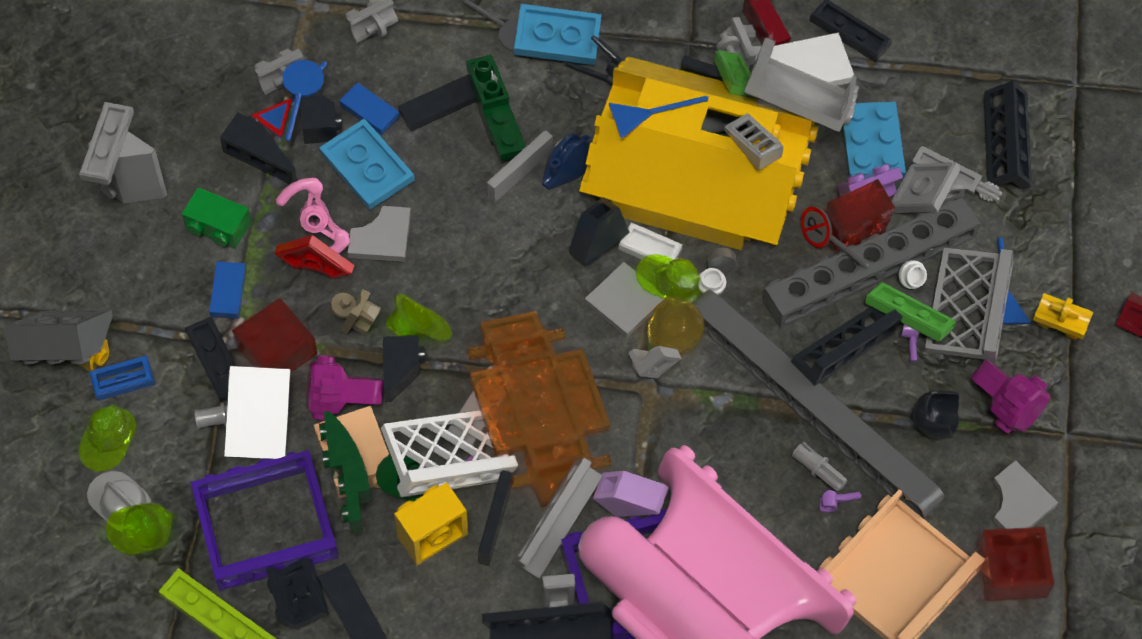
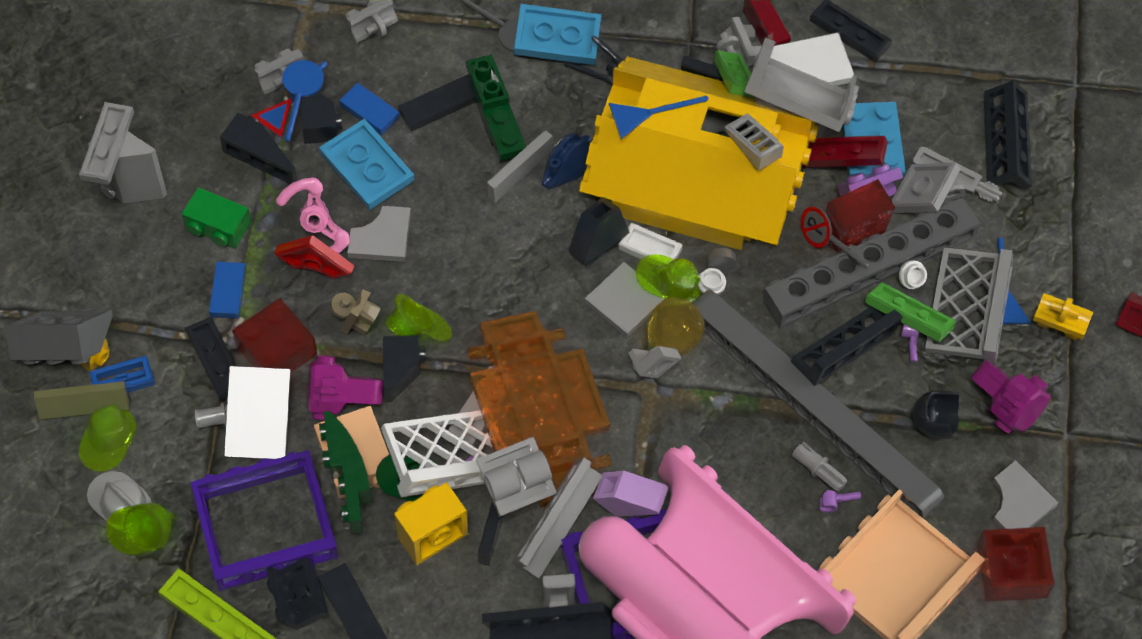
(80, 400): none -> olive tile
(517, 476): none -> light grey plate
(847, 151): none -> dark red plate

